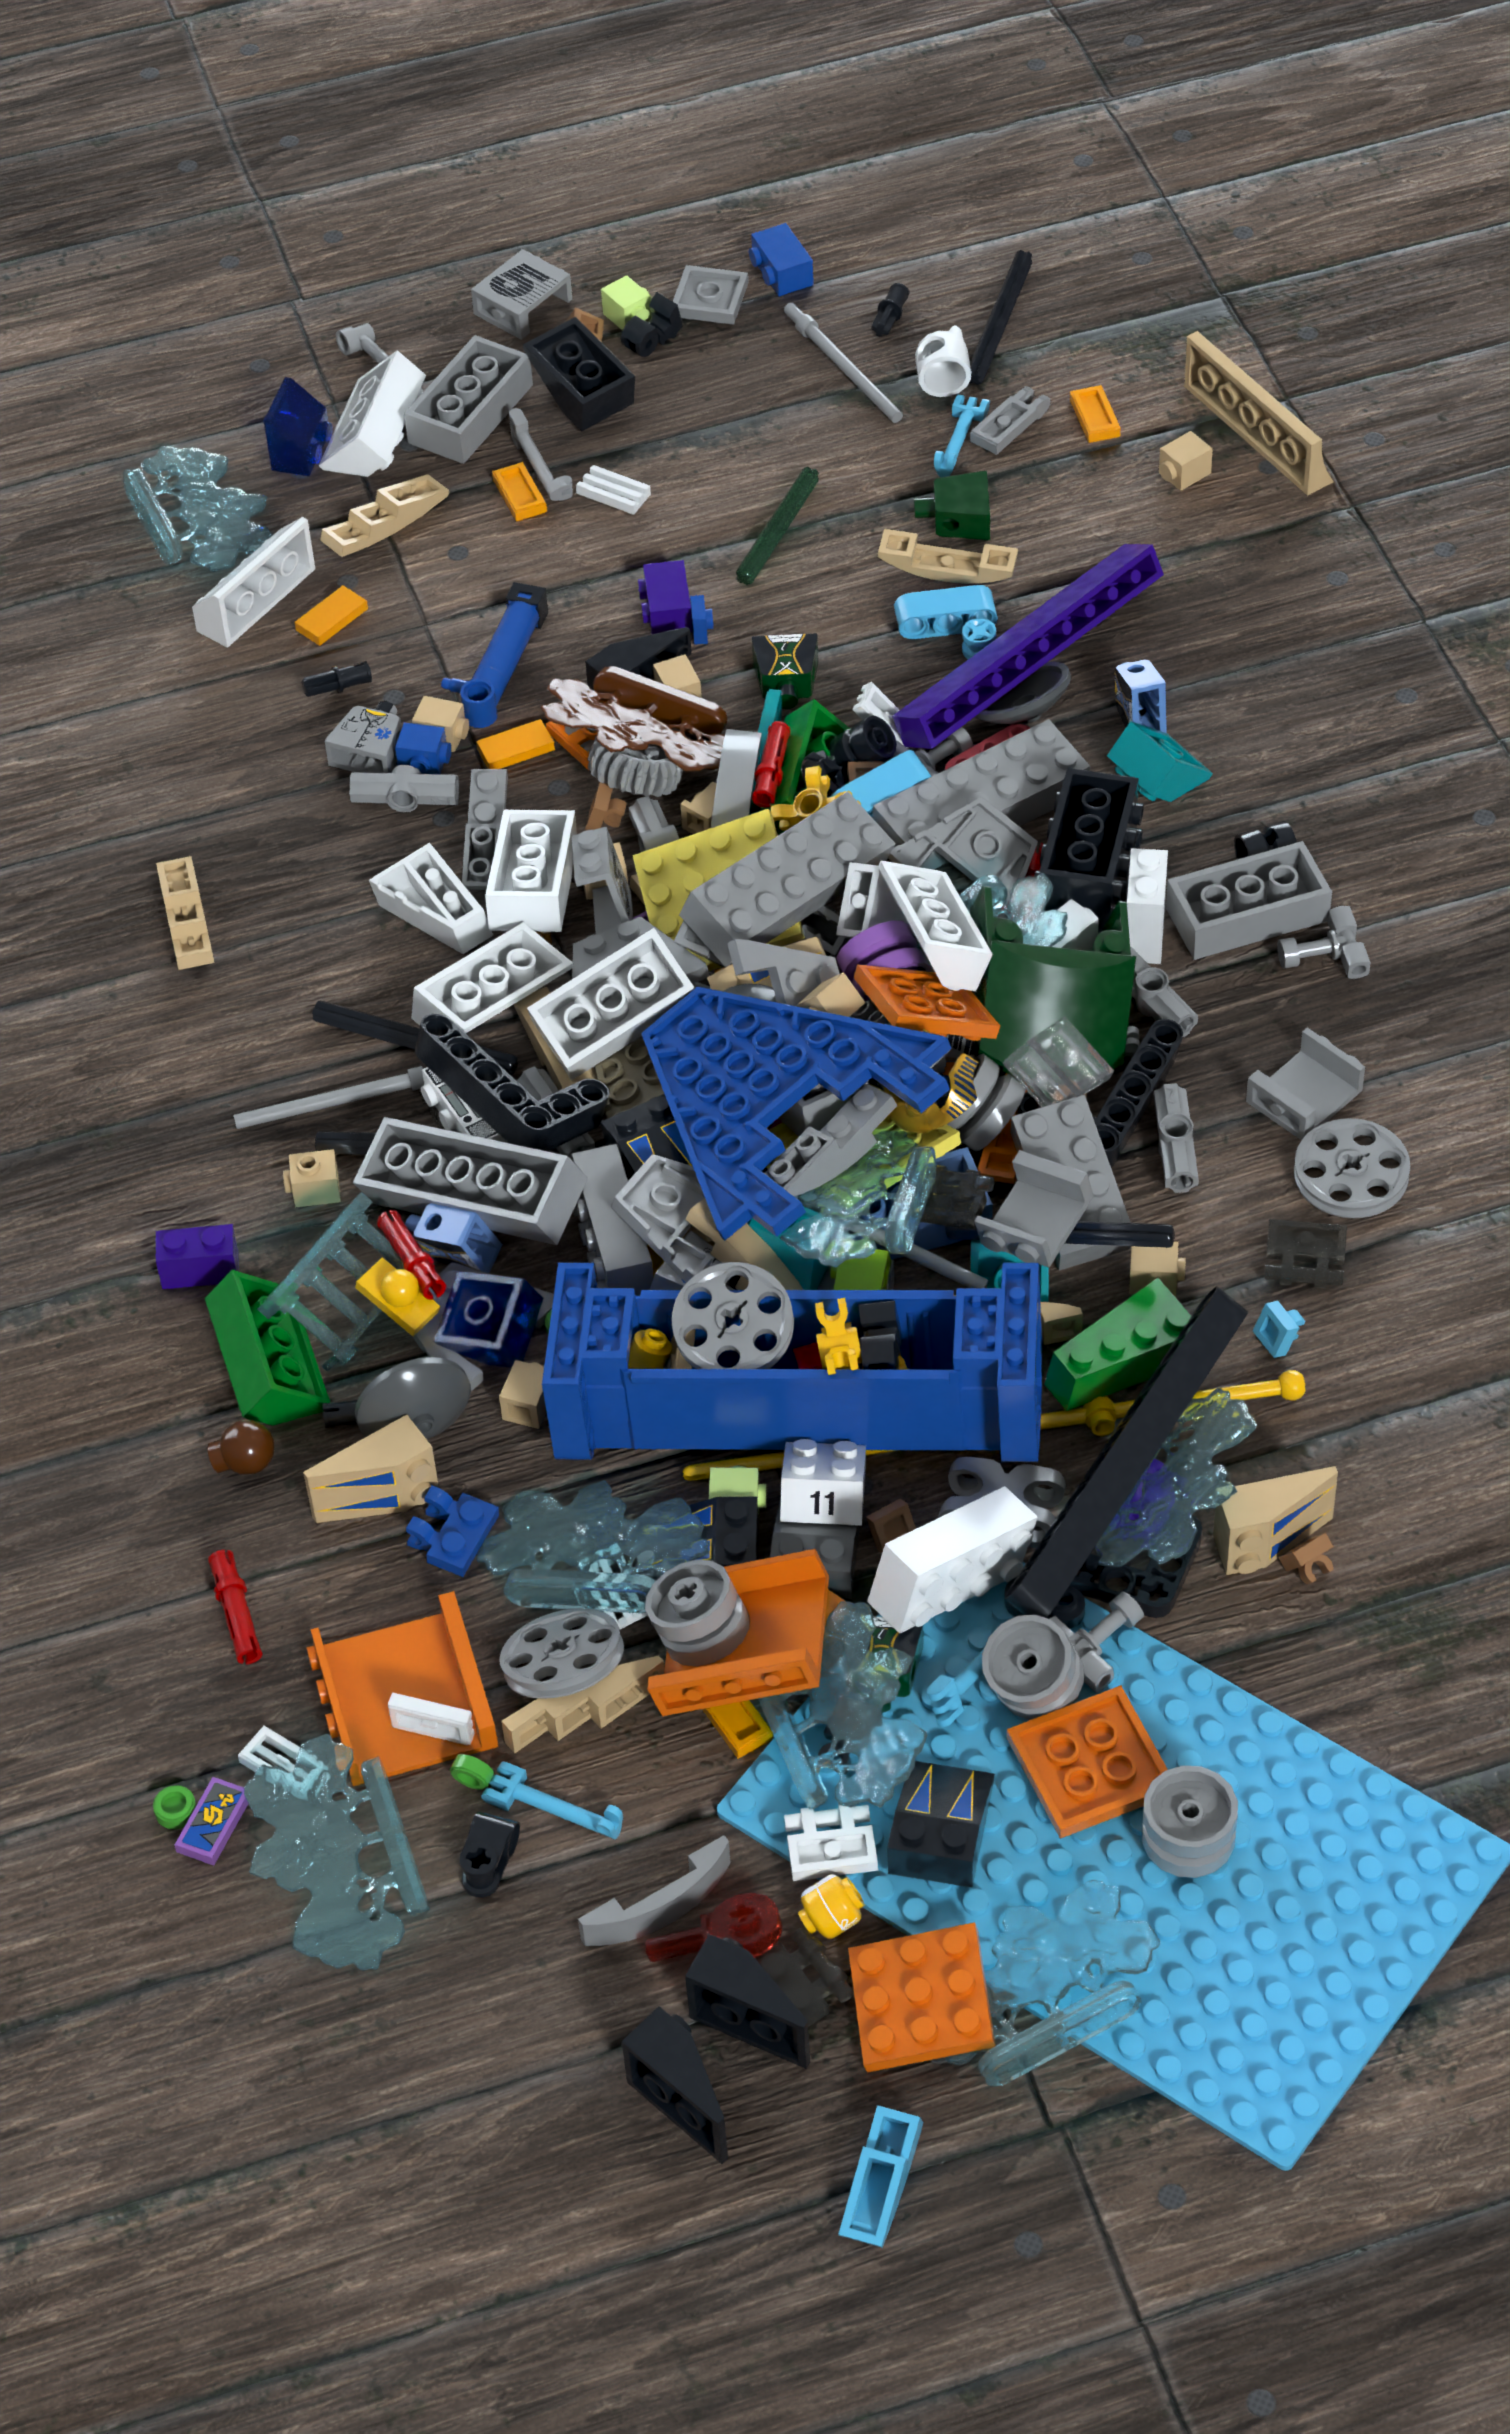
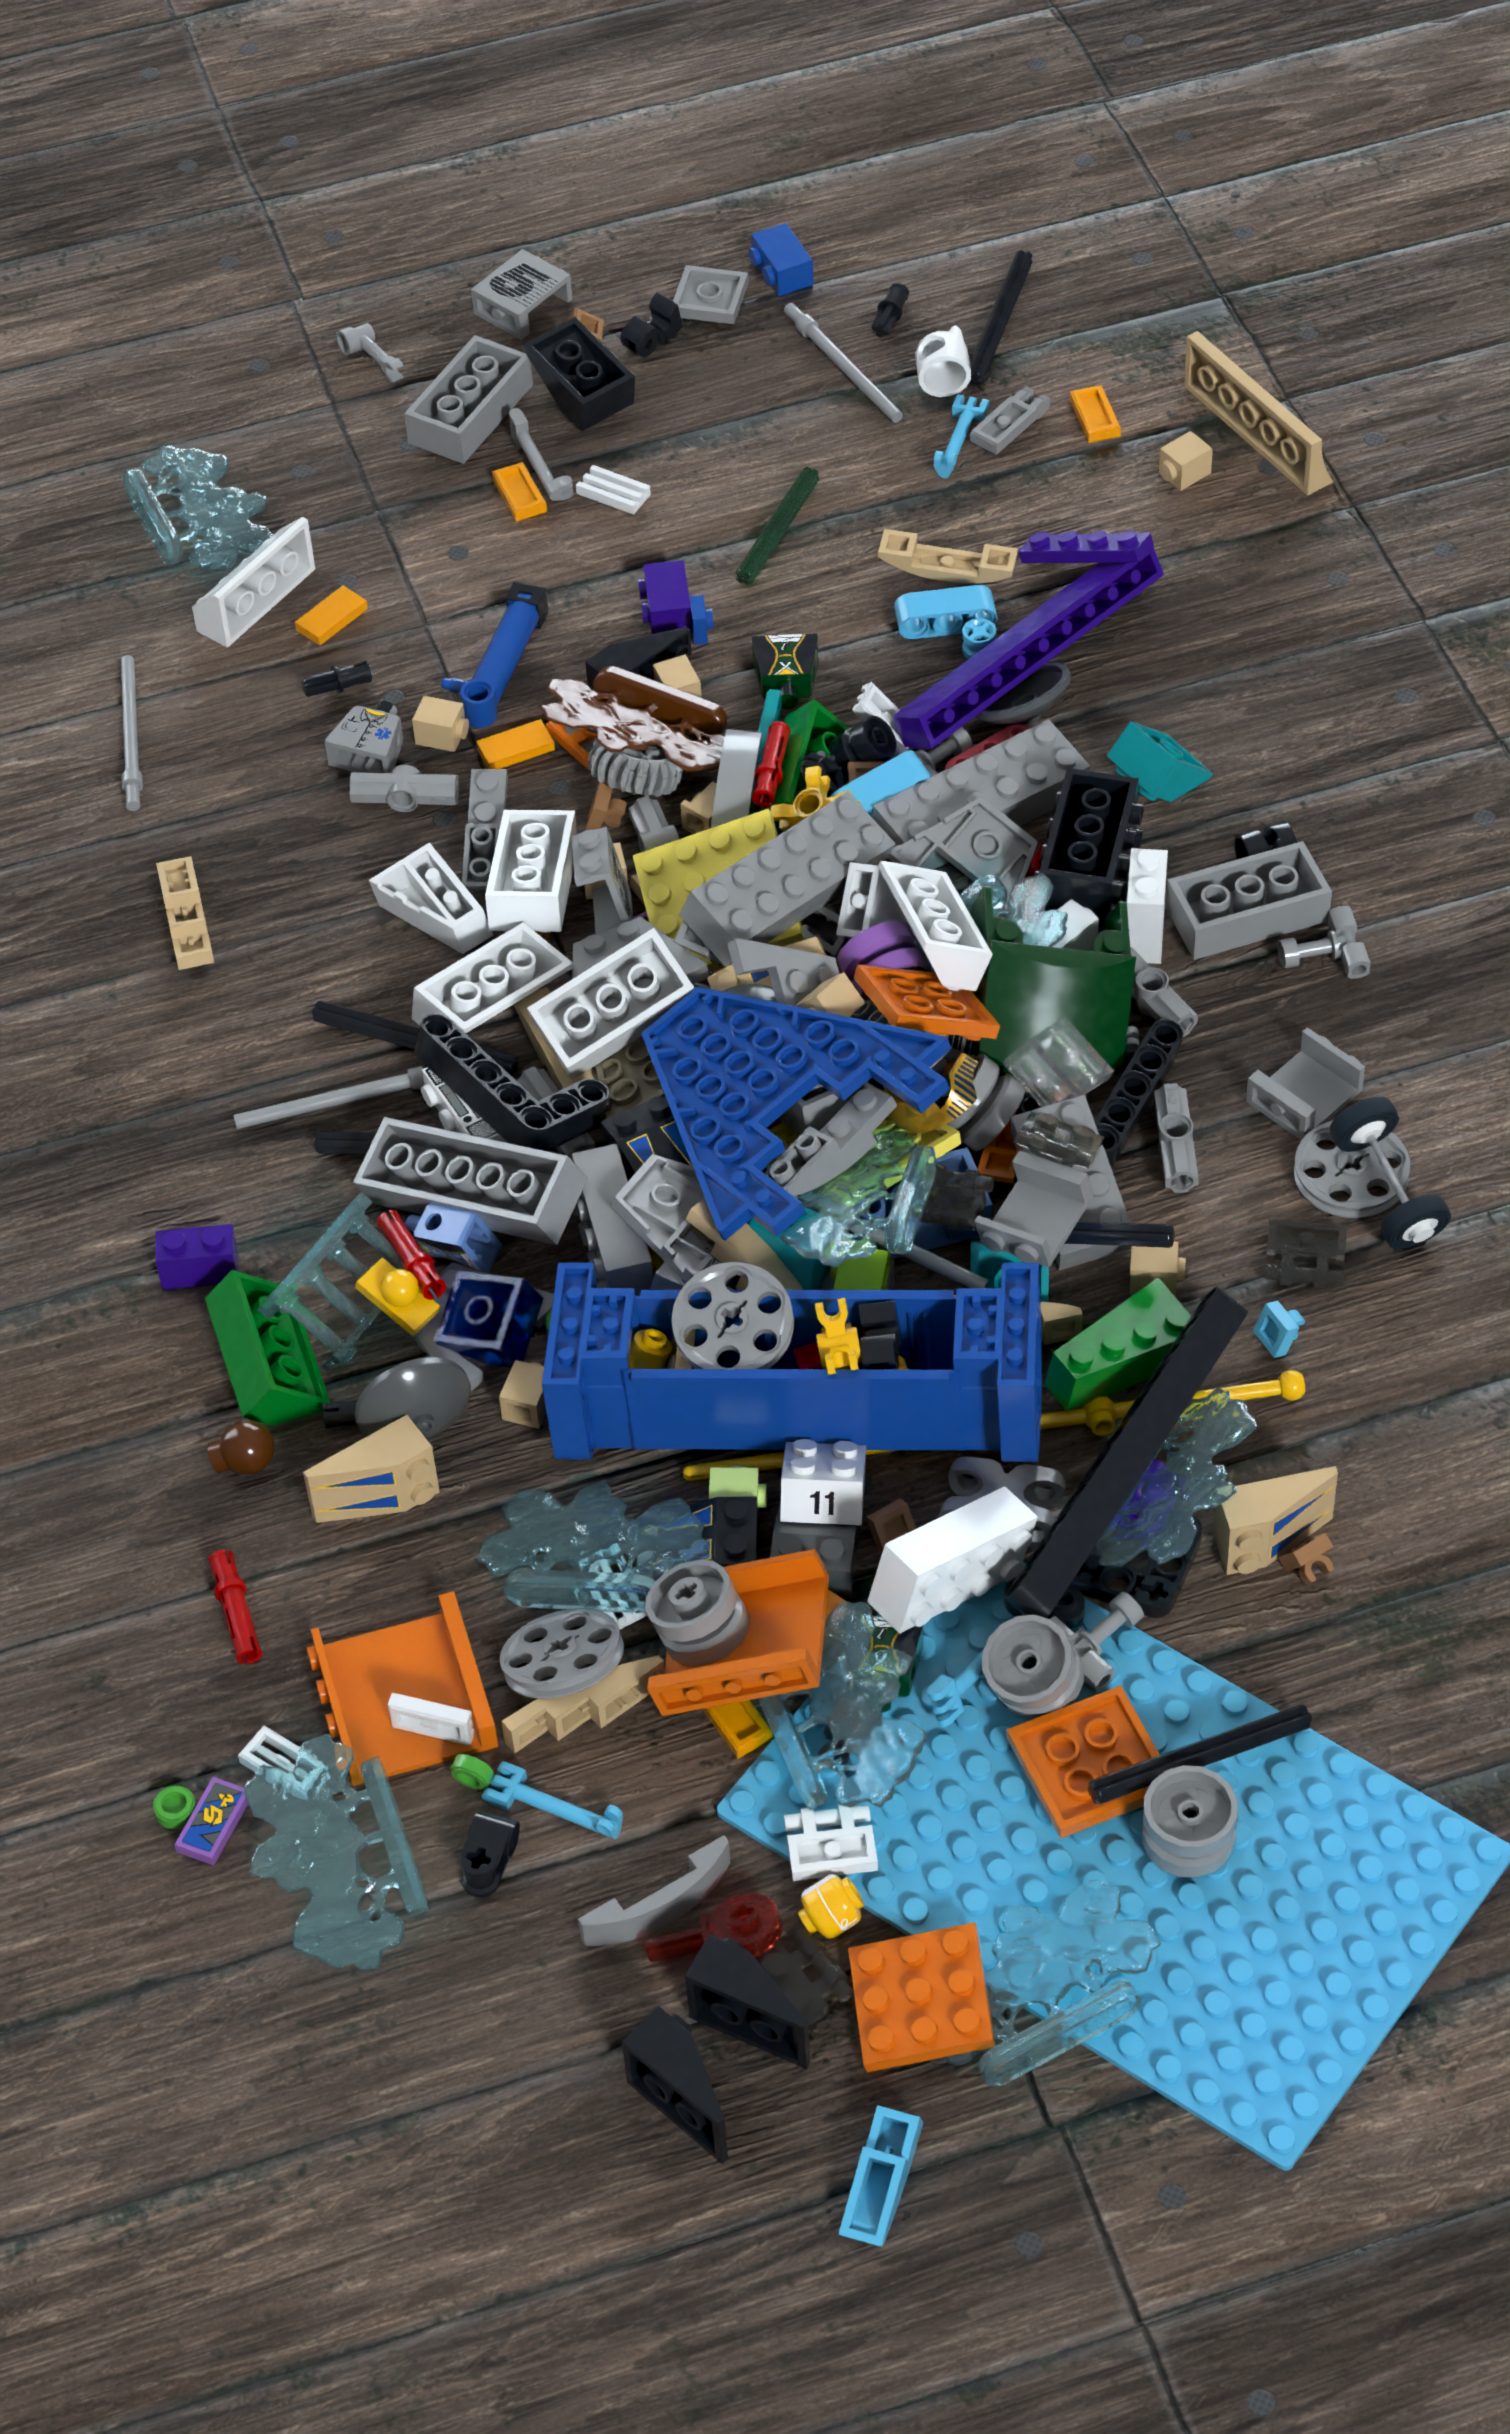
(131, 778): none -> light grey bar
(296, 430): clear blue slope -> none
(313, 1178): tan brick -> none
(374, 418): white slope -> none
(392, 511): tan slope -> none
(423, 748): blue brick -> none
(461, 1535): blue plate -> none
(625, 300): yellowish green brick -> none
(940, 1824): black slope -> none
(958, 506): dark green torso -> none
(1069, 1143): none -> clear smoke plate
(1086, 548): none -> dark purple plate
(1139, 688): medium blue torso -> none
(1201, 1753): none -> black axle
(1365, 1126): none -> black axle

